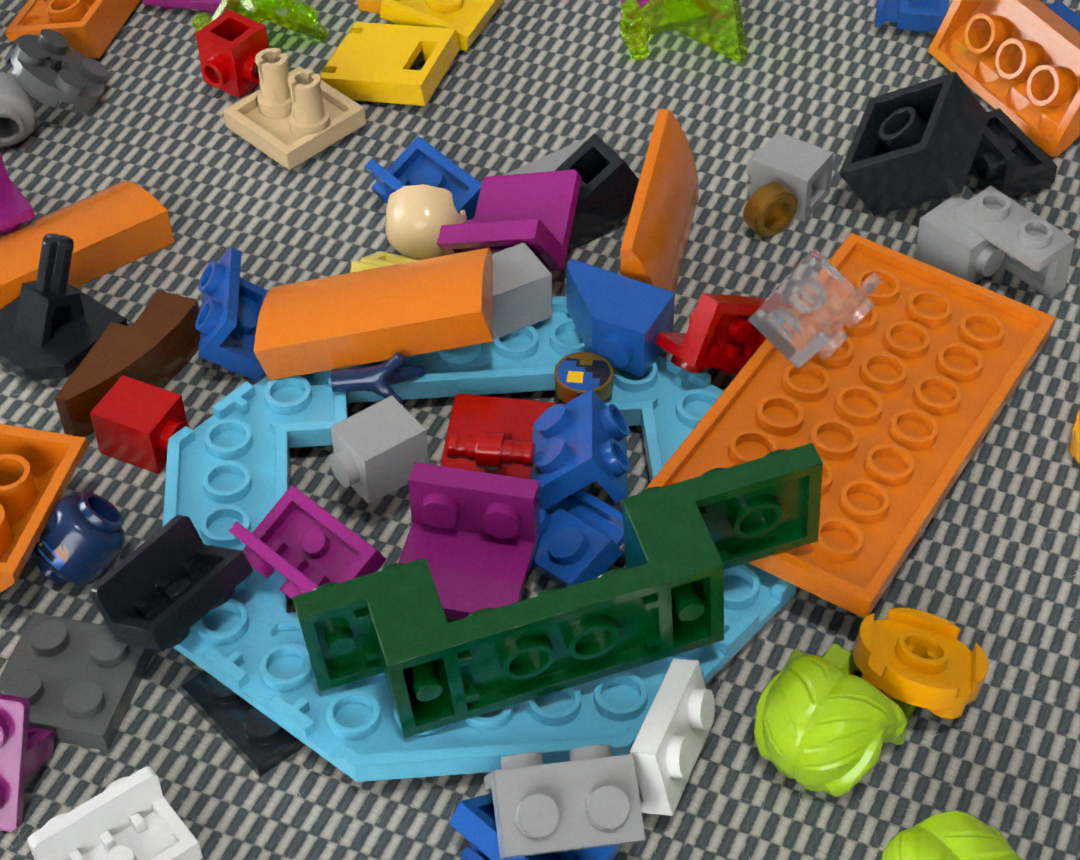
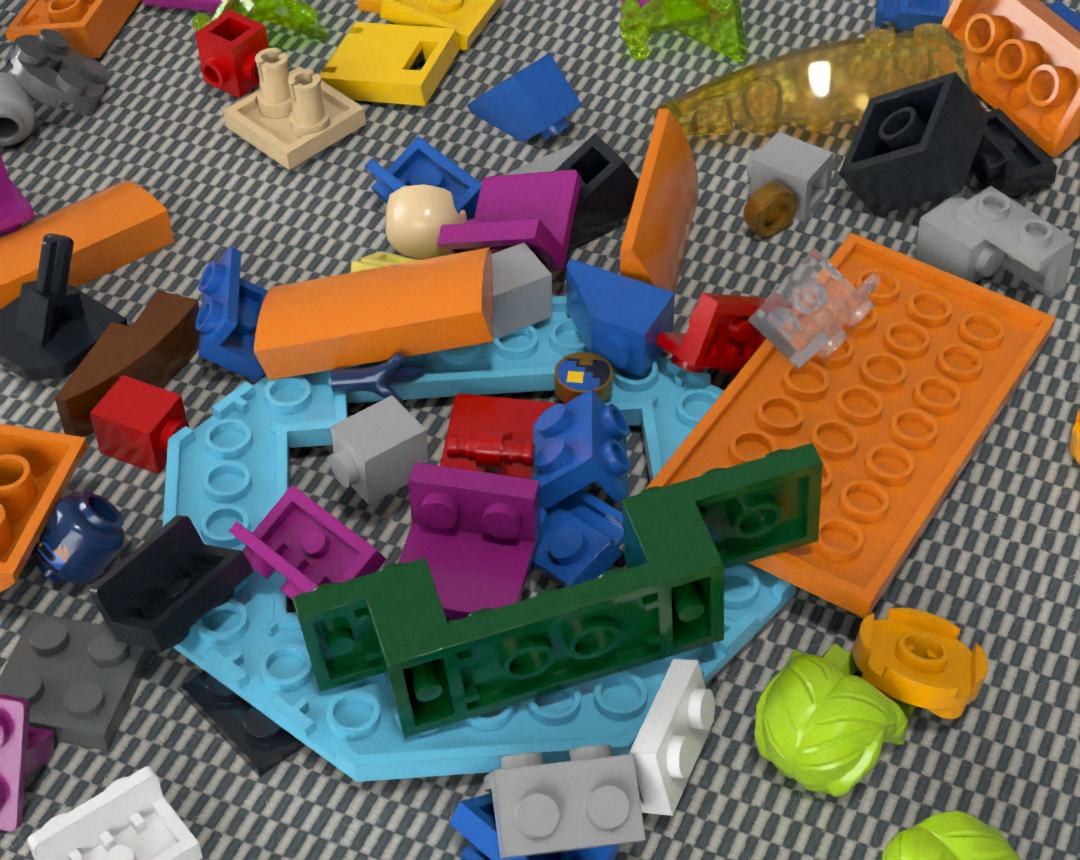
(529, 102): none -> blue slope
(819, 82): none -> clear yellow wedge

